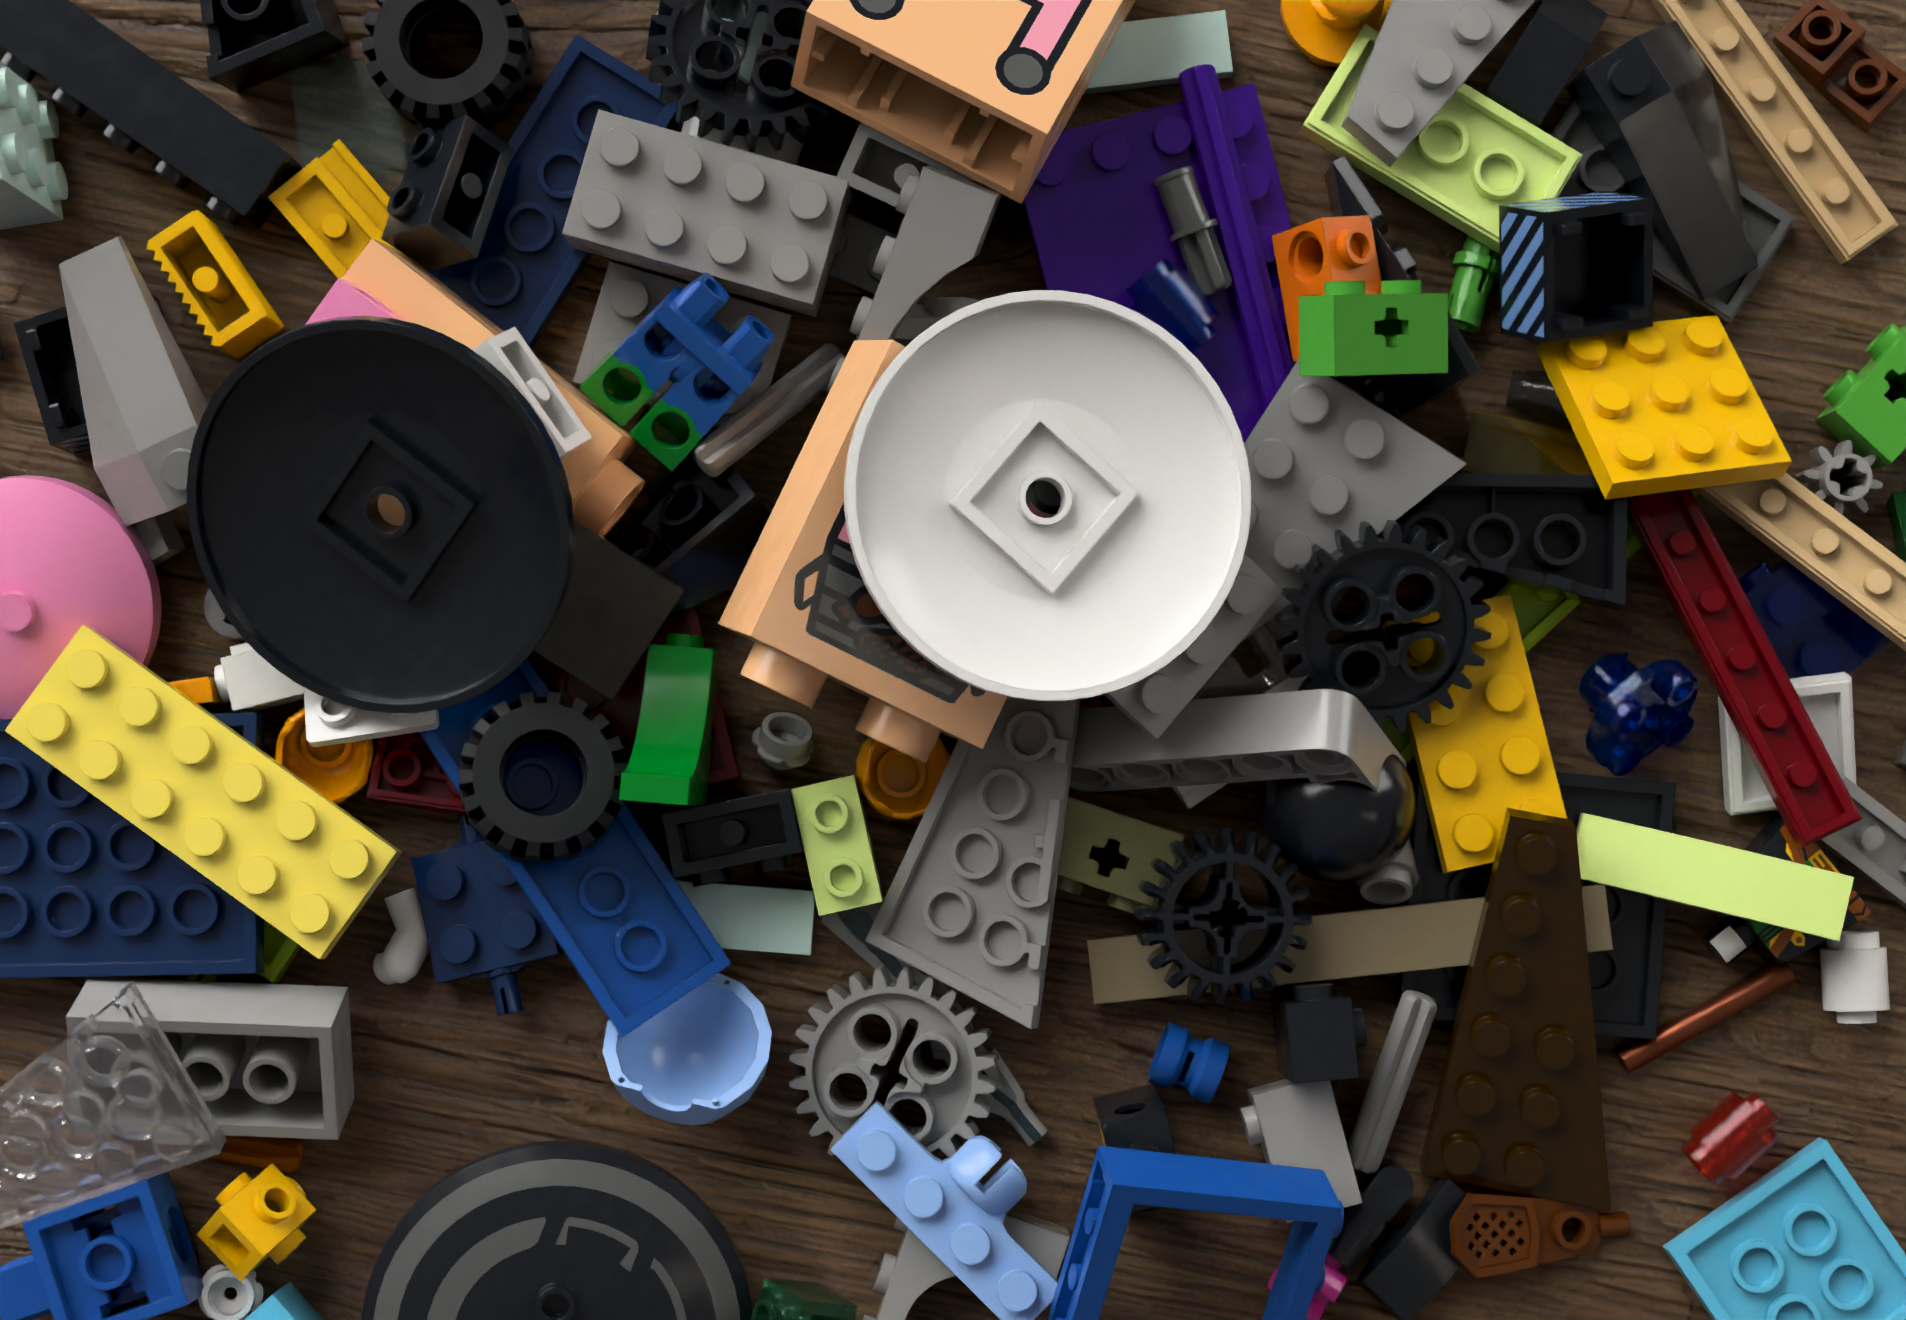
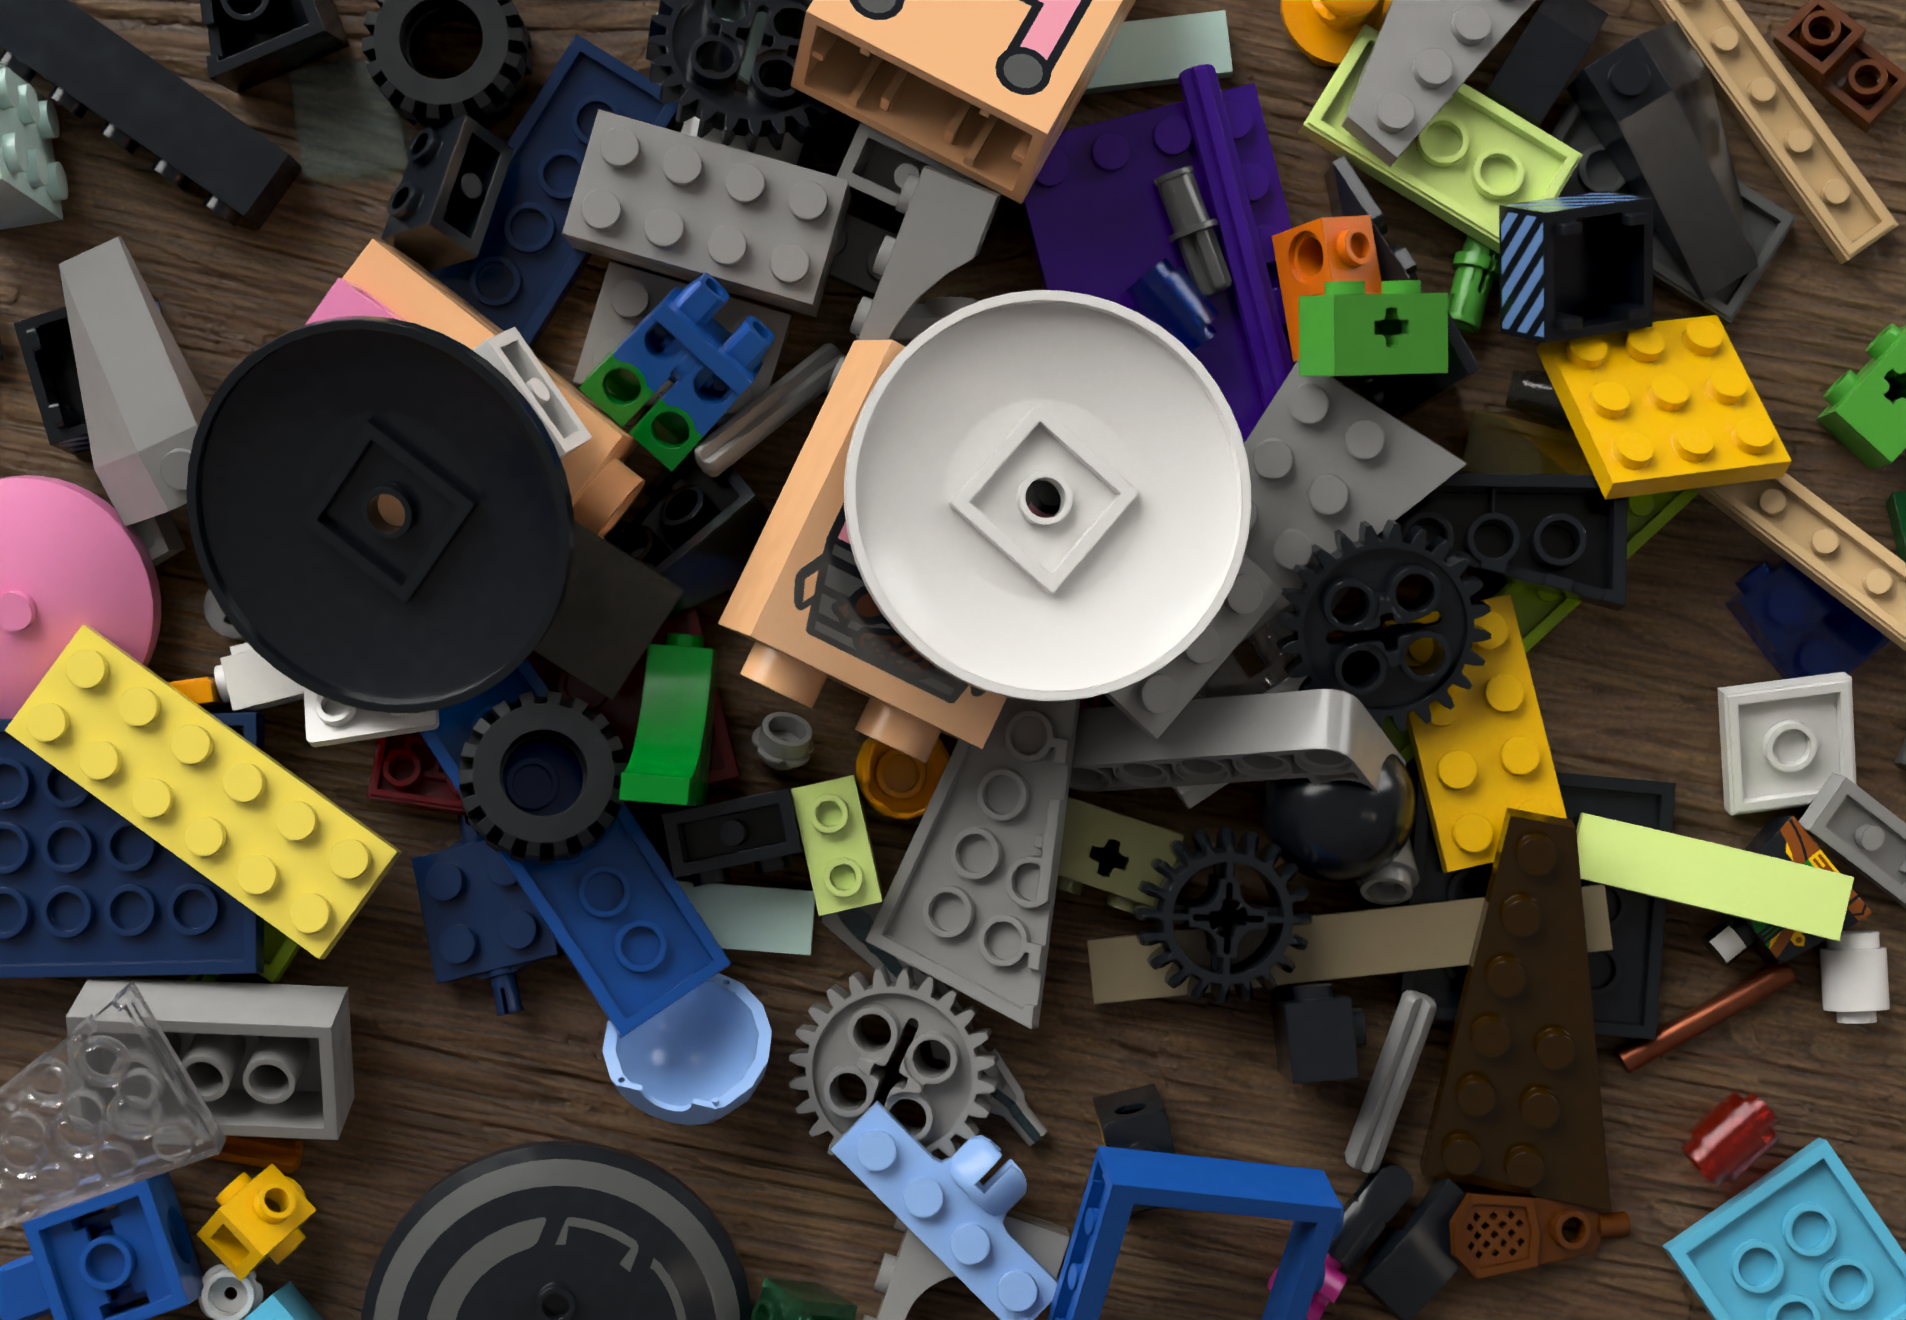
(214, 285): yellow brick -> none
(333, 769): light orange hair -> none
(334, 207): yellow plate -> none
(409, 942): white arm -> none
(1202, 1068): blue wheel -> none
(1303, 1130): light grey brick -> none
(1636, 709): clear blue plate -> none
(1742, 665): dark red tile -> none
(1850, 468): light grey gear -> none

